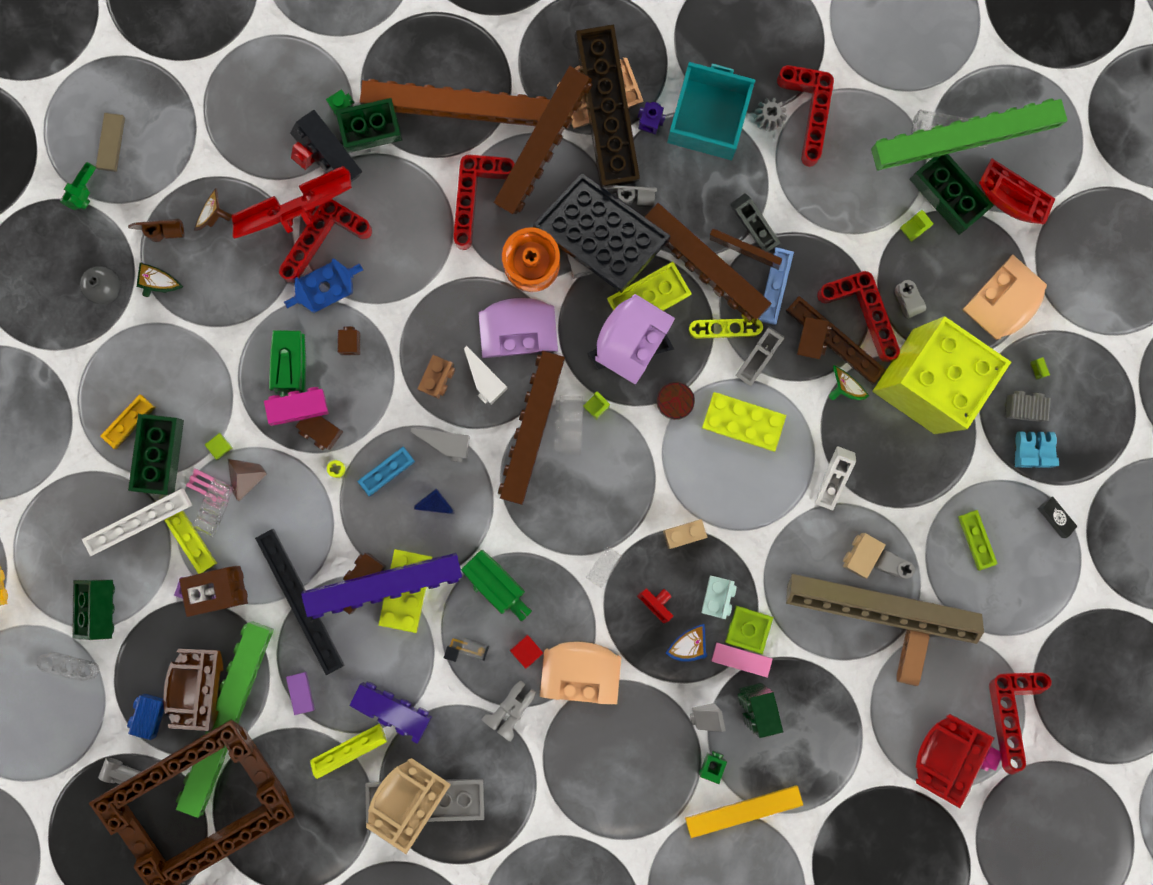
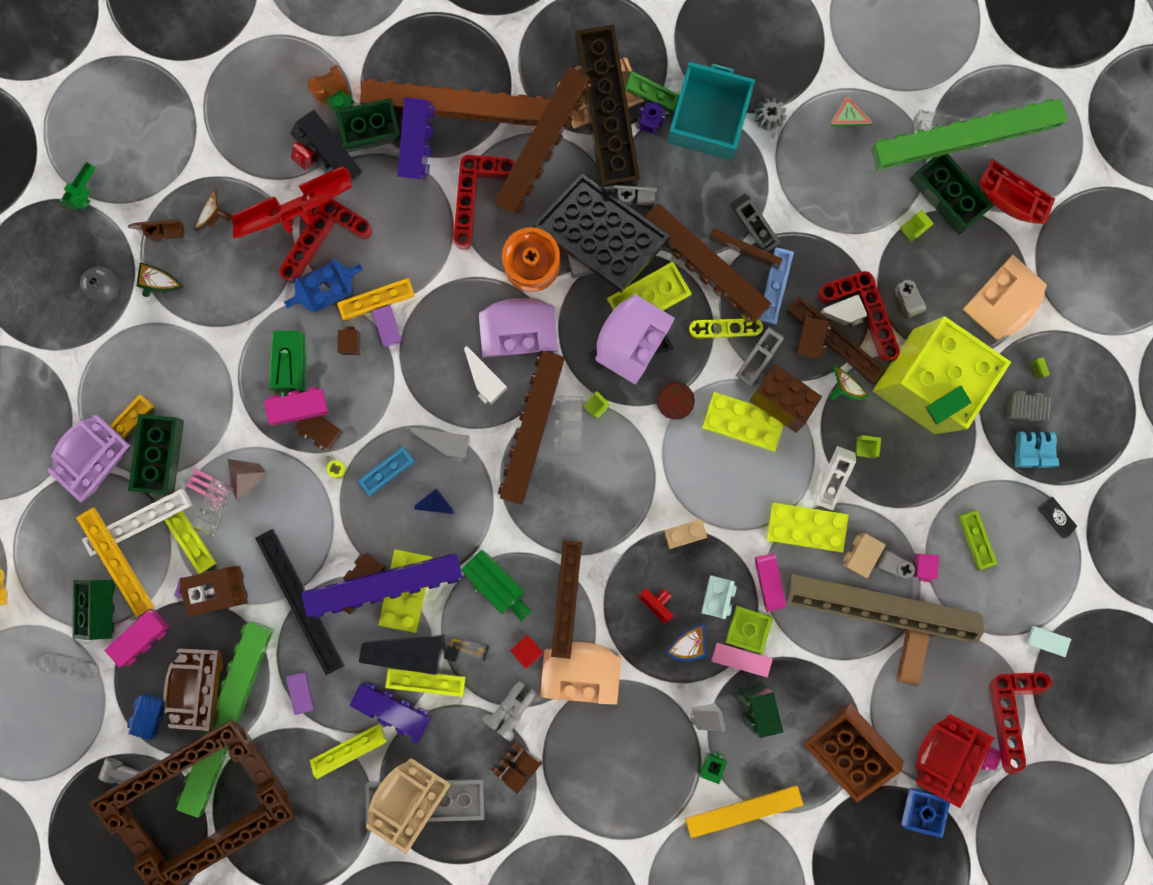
(87, 456): none -> lavender slope
(110, 142): dark tan tile -> none
(115, 562): none -> yellow tile
(137, 639): none -> dark pink brick
(218, 446): lime tile -> none
(327, 85): none -> clear orange legs
(375, 299): none -> yellow tile
(387, 326): none -> medium lavender tile
(411, 654): none -> black wedge
(415, 138): none -> dark purple brick
(427, 683): none -> neon yellow plate
(436, 376): medium nougat bracket -> none
(526, 766): none -> reddish brown legs
(566, 599): none -> reddish brown tile
(651, 91): none -> bright green tile
(770, 582): none -> dark pink beam
(785, 398): none -> reddish brown brick
(807, 527): none -> neon yellow plate
(816, 109): red beam -> none
(846, 312): none -> white slope
(850, 115): none -> piece
(854, 753): none -> dark orange slope
(868, 446): none -> lime panel
(926, 567): none -> dark pink brick
(931, 823): none -> blue brick
(948, 404): none -> green tile
(1048, 641): none -> light aqua tile

